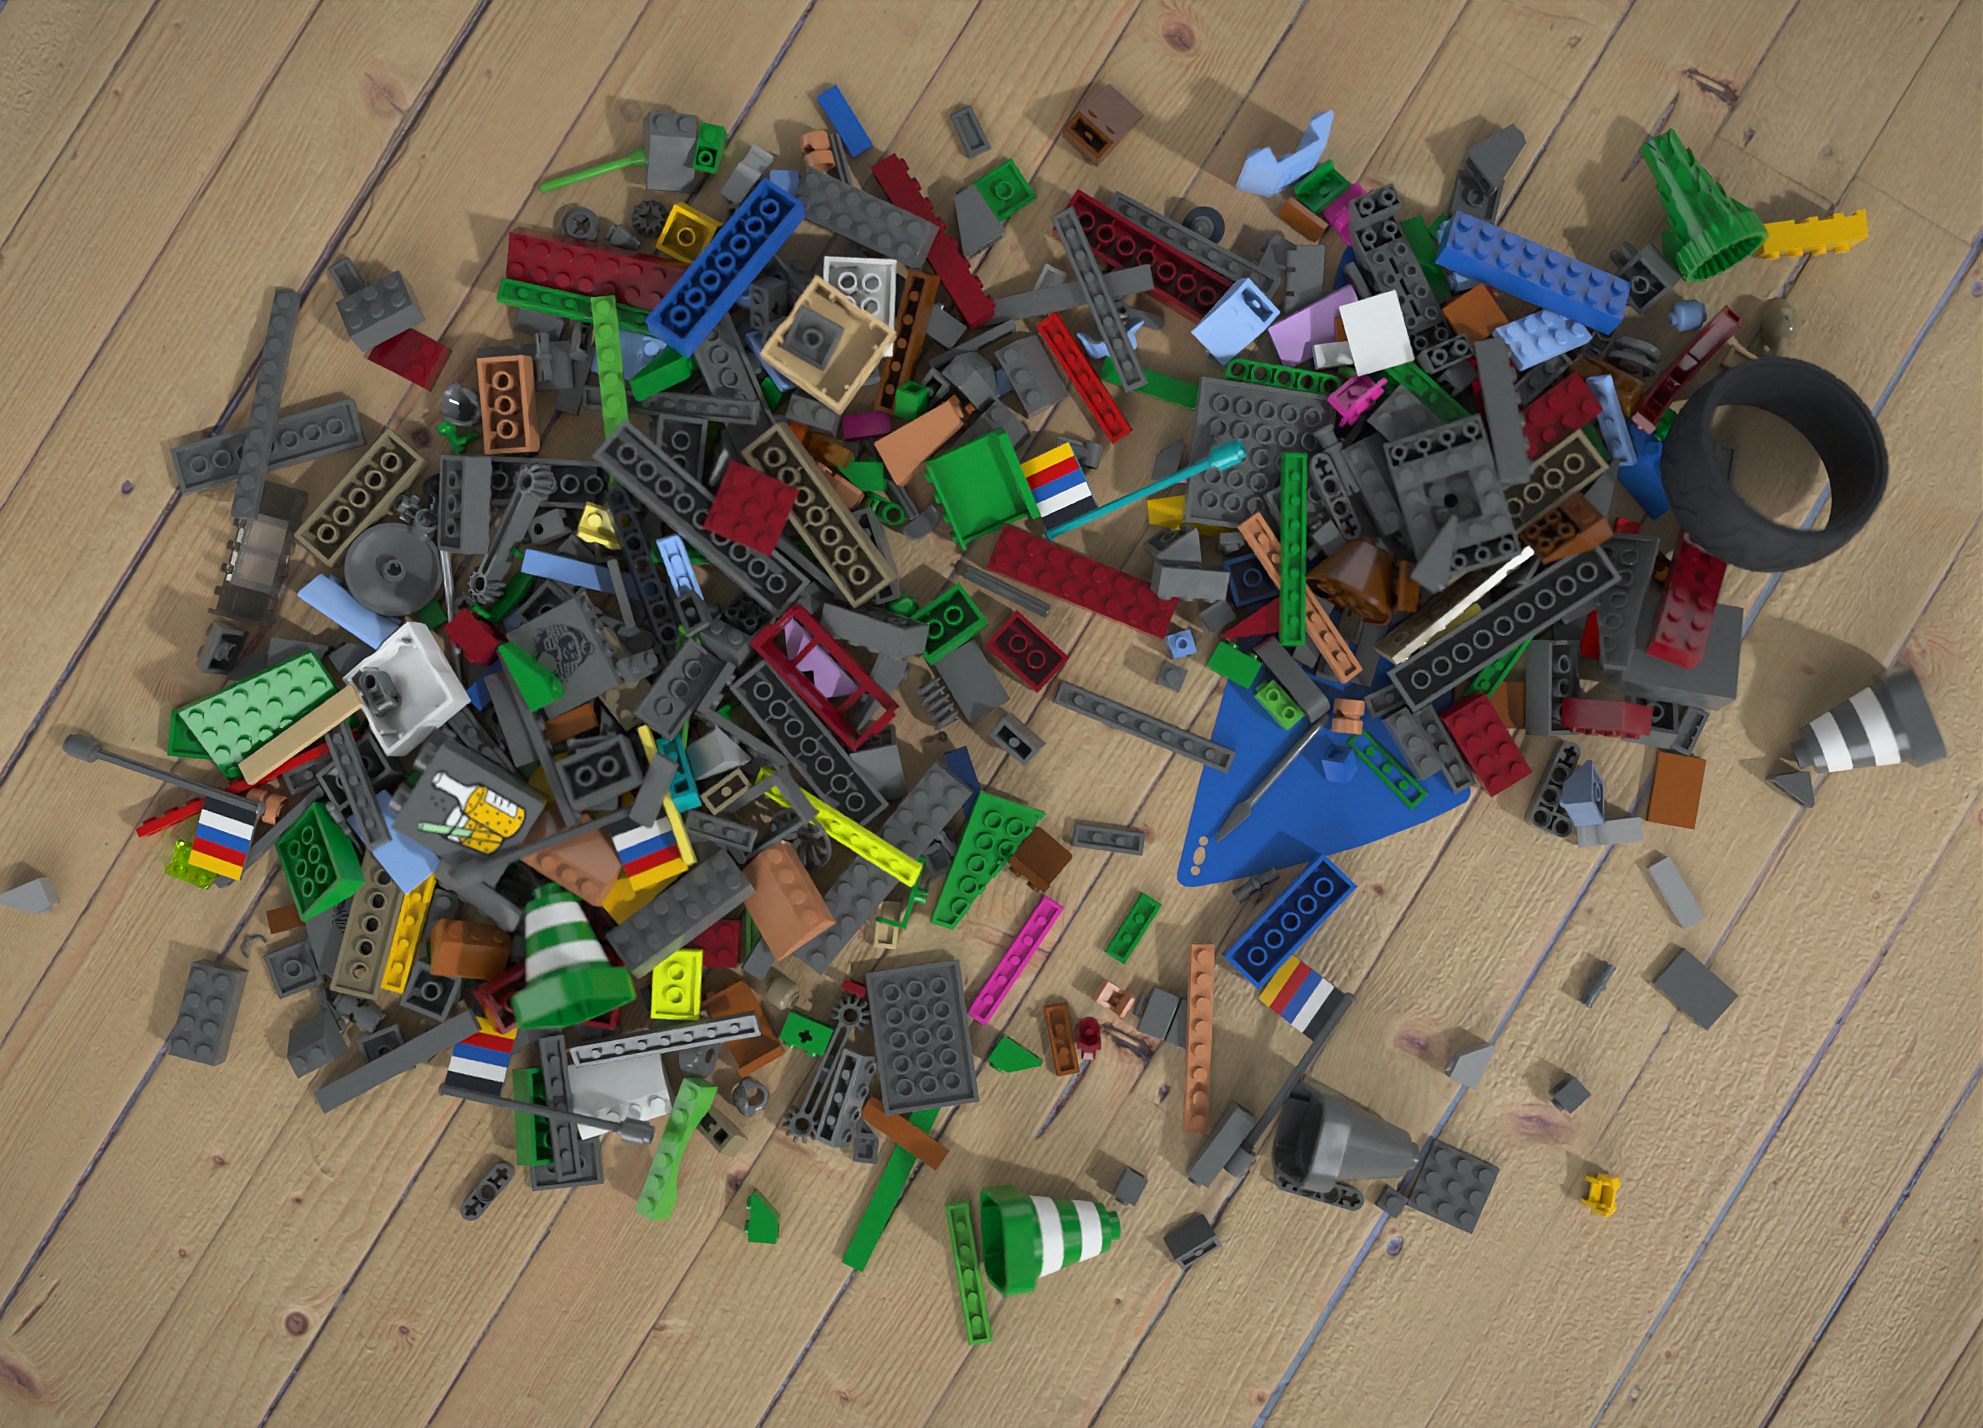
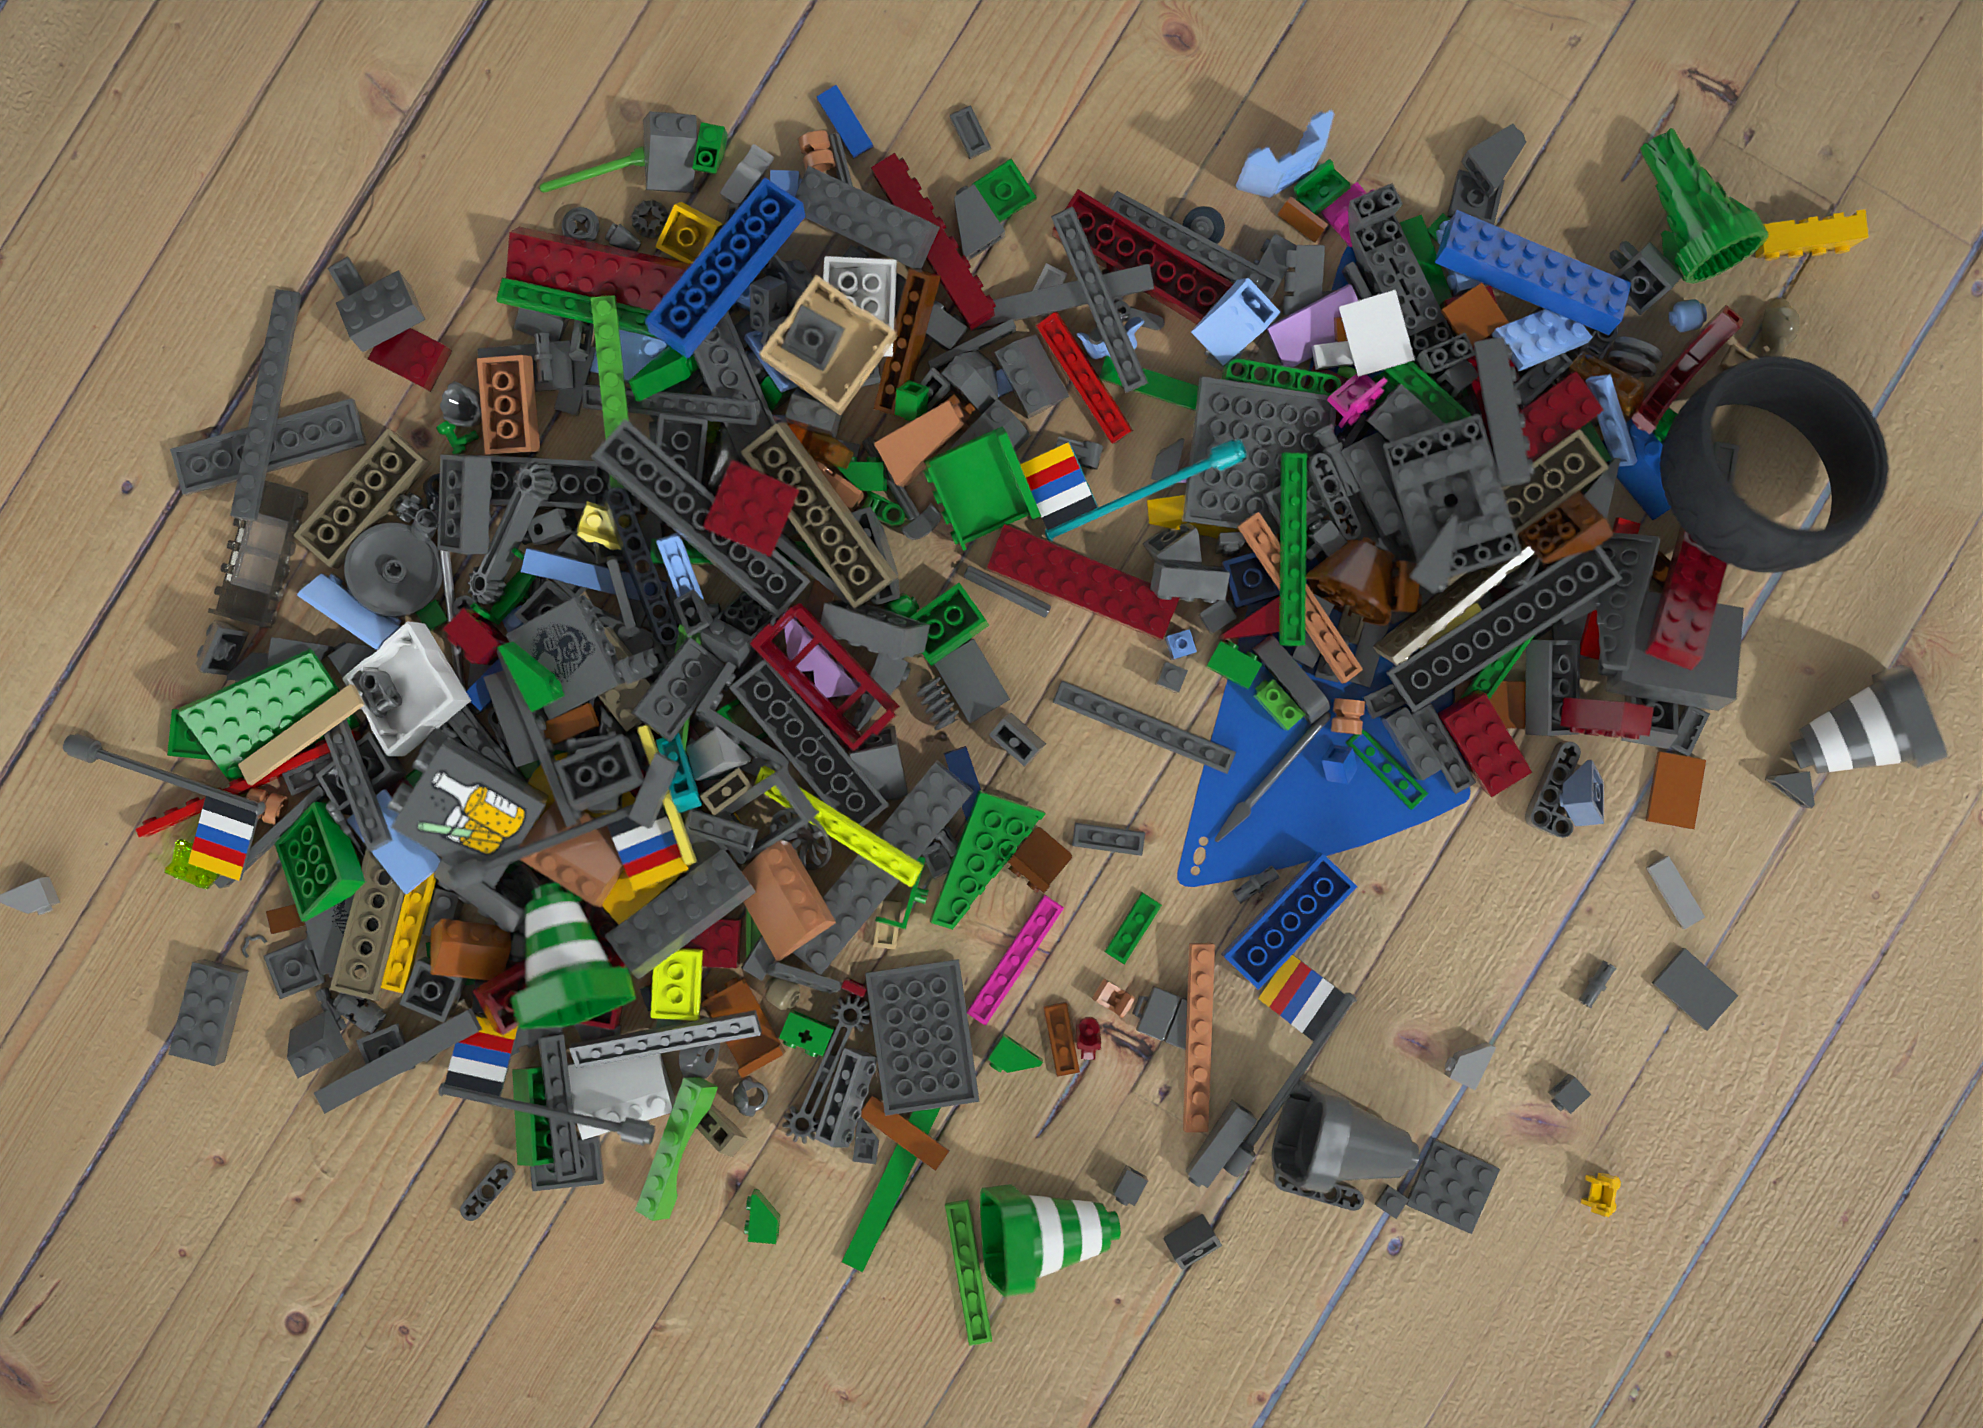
(804, 978): none -> dark grey tile
(813, 597): dark grey slope -> none
(866, 425): dark pink tile -> none
(1027, 651): dark red brick -> none
(1101, 124): reddish brown slope -> none
(1611, 832): light grey piece -> none

